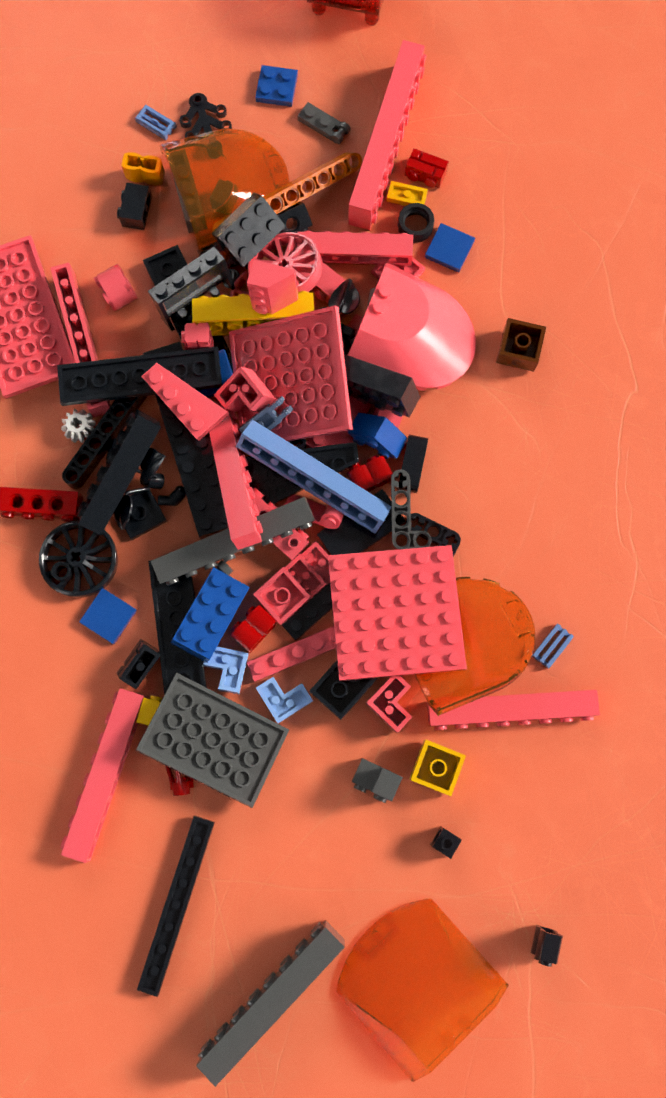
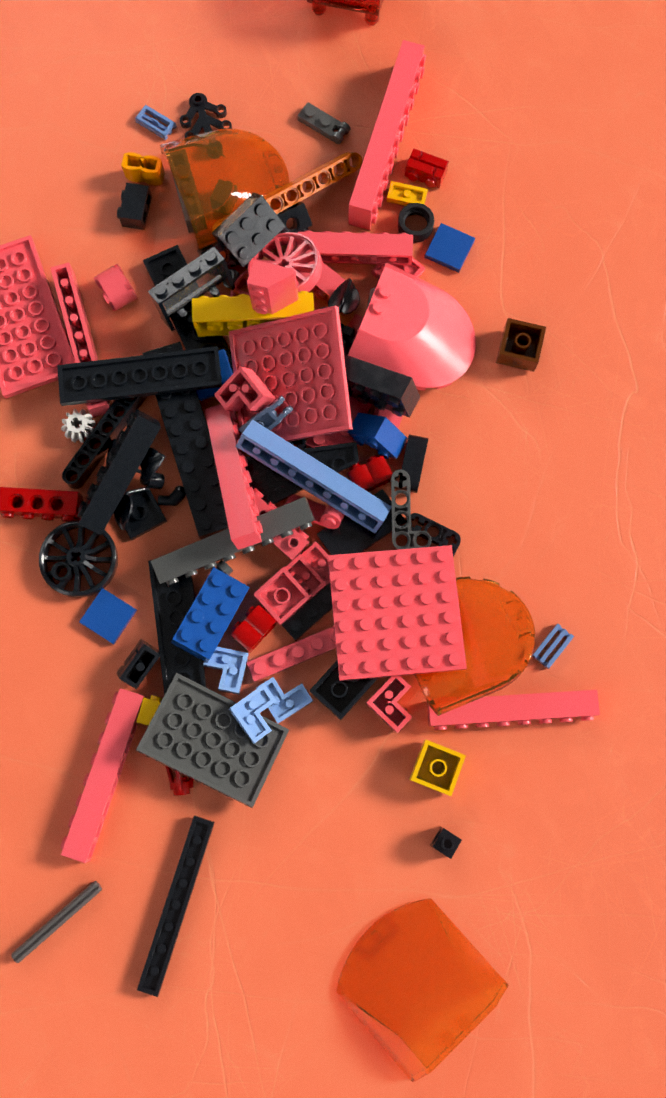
(56, 922): none -> dark grey axle
(189, 405): coral wedge -> none
(197, 336): coral brick -> none
(248, 713): none -> light blue plate
(270, 1002): dark grey brick -> none
(276, 85): blue plate -> none
(377, 780): dark grey brick -> none
(546, 945): black brick -> none

